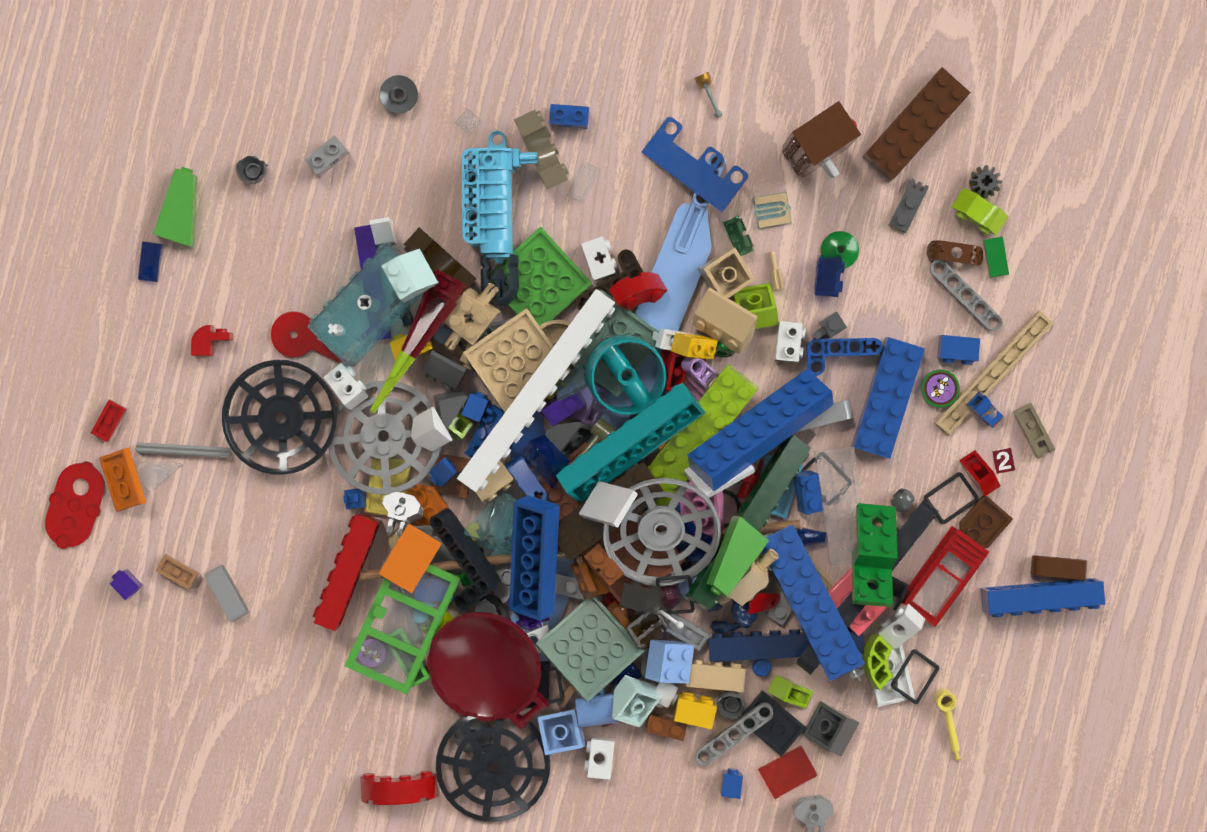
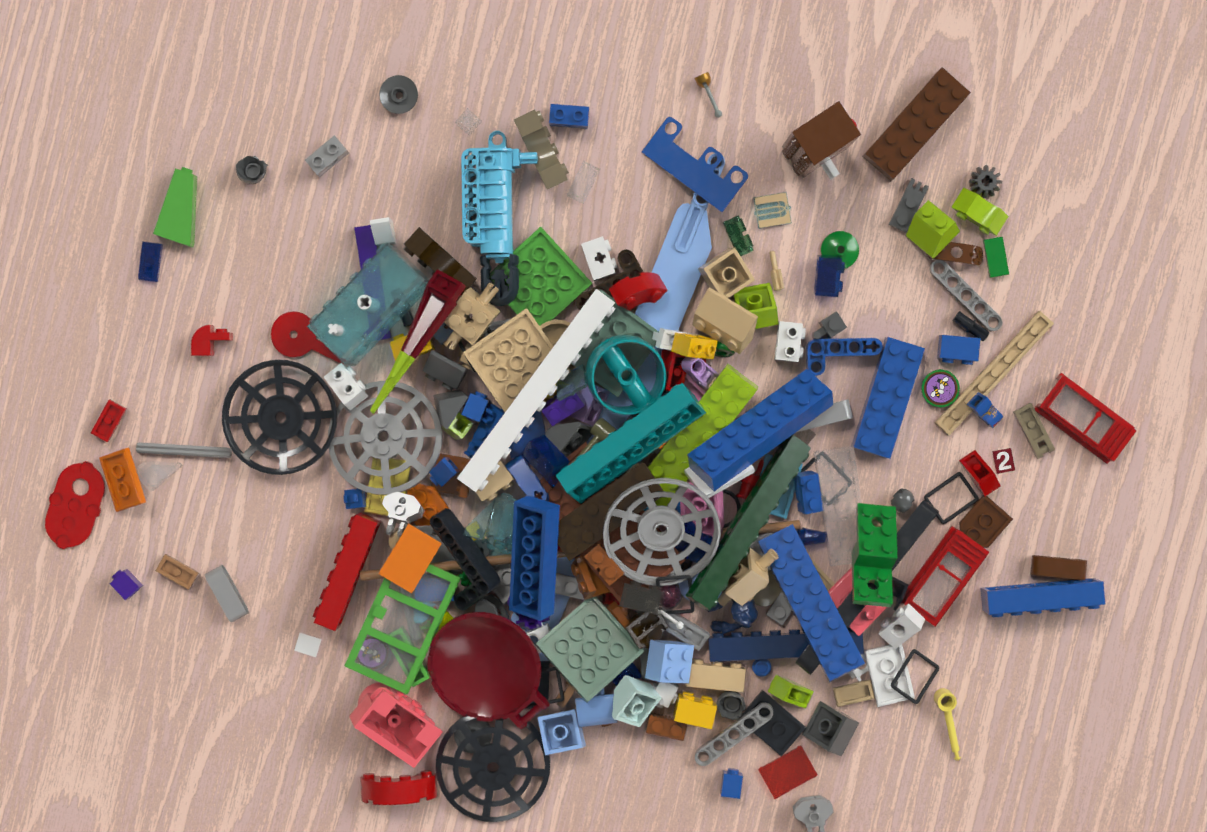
(307, 644): none -> white sticker
(395, 722): none -> coral brick
(409, 274): light aqua slope -> none
(429, 430): white slope -> none
(602, 769): white brick -> none
(608, 504): white tile -> none
(737, 553): bright green slope -> none
(763, 602): red piece -> none
(853, 693): none -> tan tile
(876, 661): lime brick -> none
(931, 229): none -> lime slope
(971, 326): none -> black axle
(1086, 419): none -> red piece

